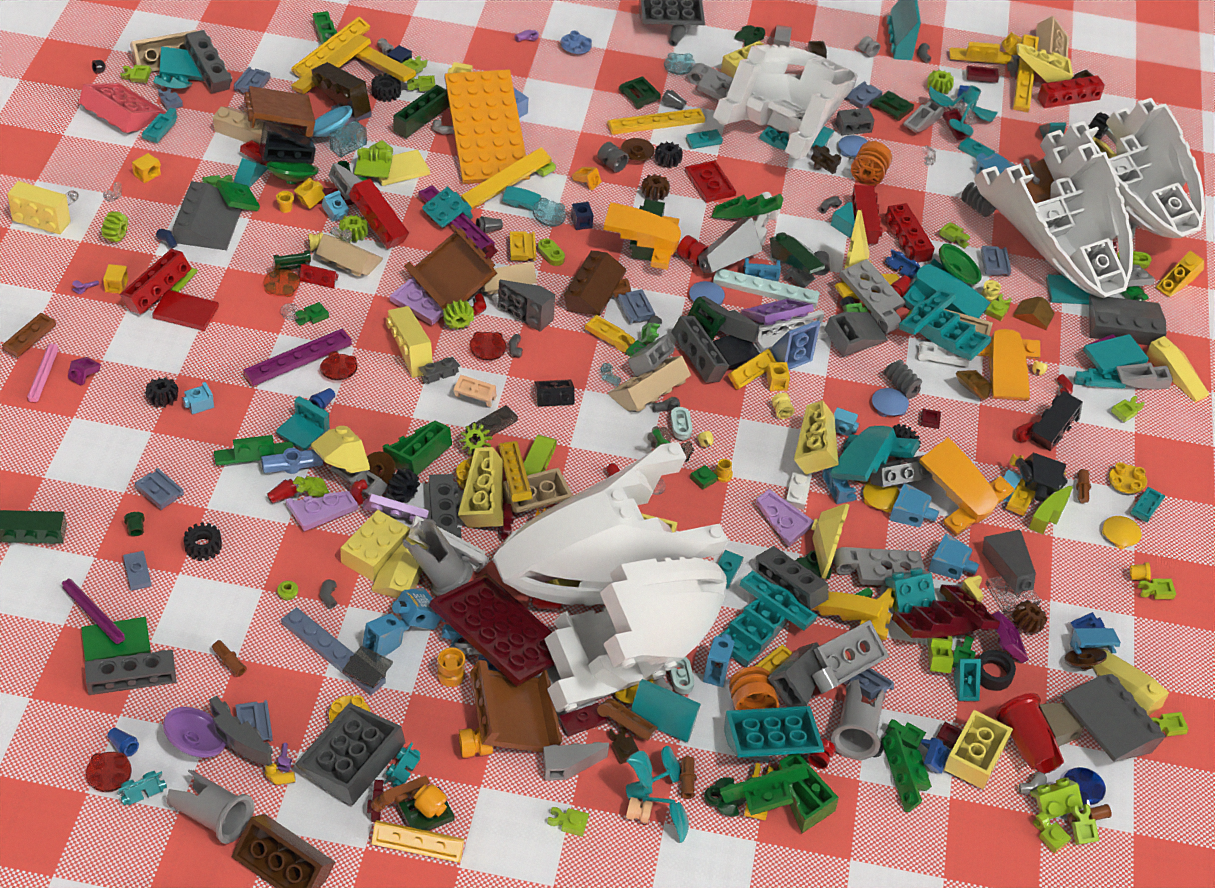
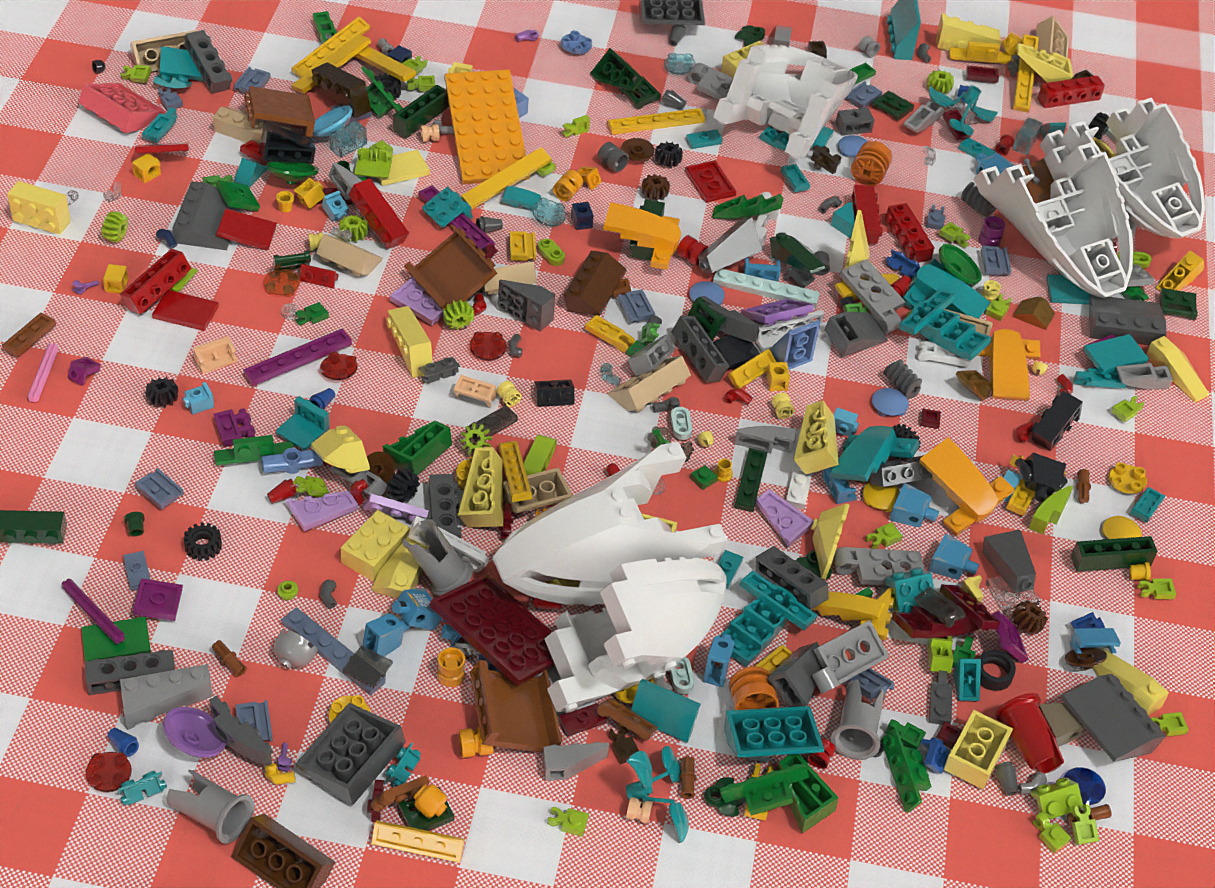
(158, 599): none -> magenta plate
(163, 691): none -> light grey wedge
(168, 147): none -> red tile
(215, 354): none -> light nougat hinge
(228, 425): none -> magenta plate
(246, 229): none -> red tile
(293, 650): none -> light grey cylinder
(379, 100): none -> green bracket
(430, 133): none -> light nougat wheel
(509, 394): none -> light yellow wheel
(568, 185): none -> light orange wheel
(578, 126): none -> lime plate
(616, 71): none -> dark green wedge
(737, 394): none -> red arm
(751, 480): none -> dark green tile
(766, 438): none -> light grey slope
(795, 178): none -> teal plate
(863, 71): none -> green plate
(884, 535): none -> lime plate
(936, 218): none -> sand blue plate
(939, 606): none -> clear smoke plate
(940, 700): none -> dark grey hinge
(957, 33): none -> light yellow wedge
(991, 231): none -> magenta wheel
(1005, 147): none -> red bush
(1007, 777): none -> dark grey cone
(1027, 136): none -> clear light blue brick
(1113, 553): none -> dark green brick
(1174, 302): none -> dark green plate

